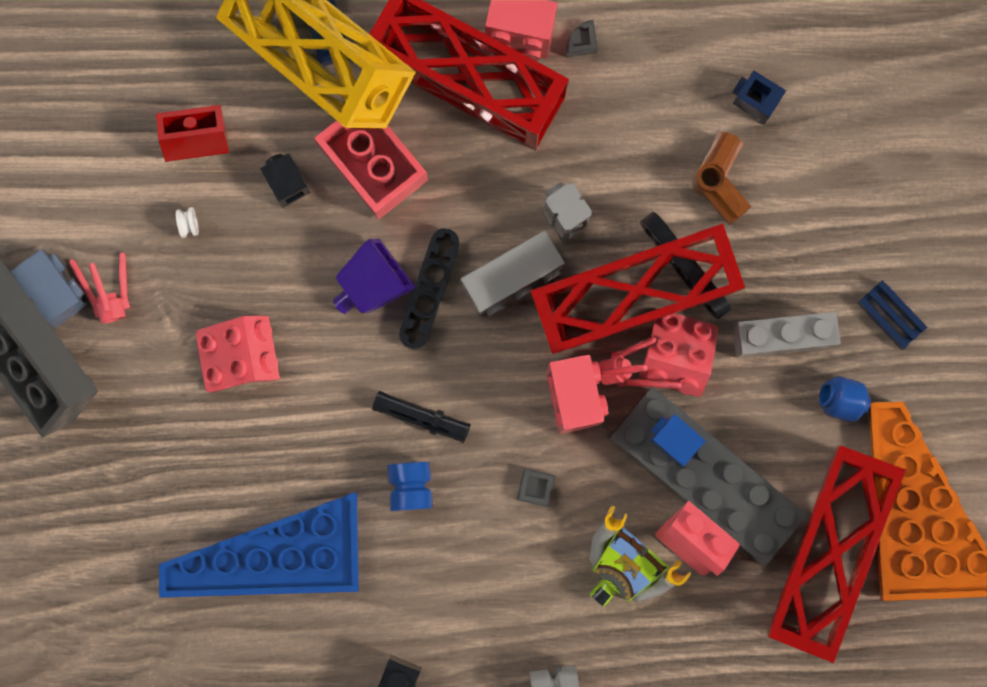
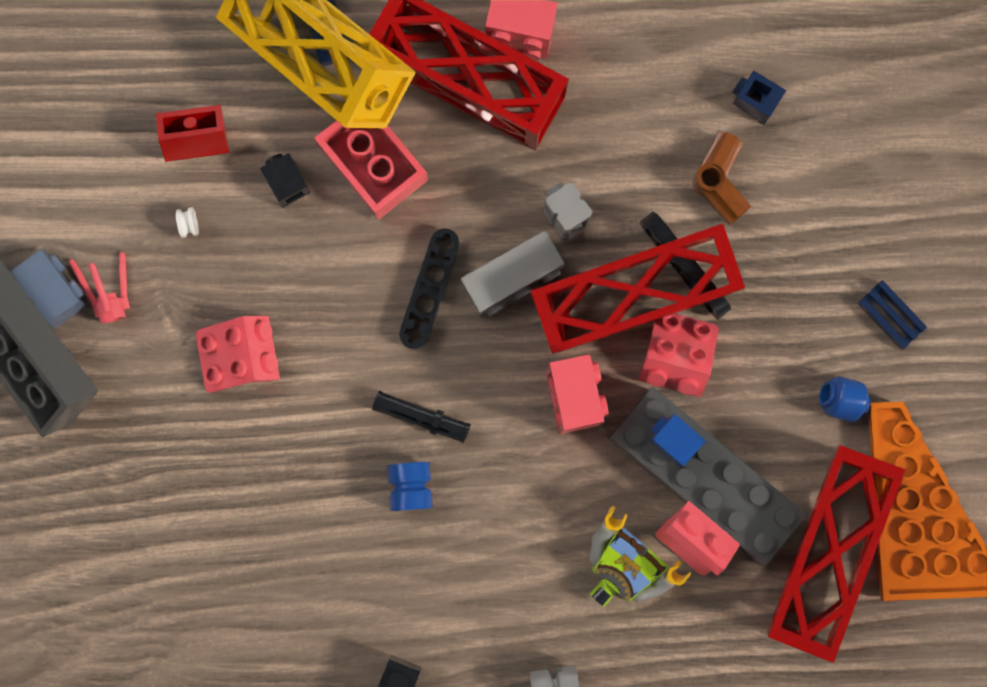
(290, 556): blue wing -> none
(371, 279): dark purple torso -> none
(536, 487): dark grey tile -> none
(582, 40): dark grey tile -> none
(619, 370): coral plant -> none
(786, 334): light grey brick -> none

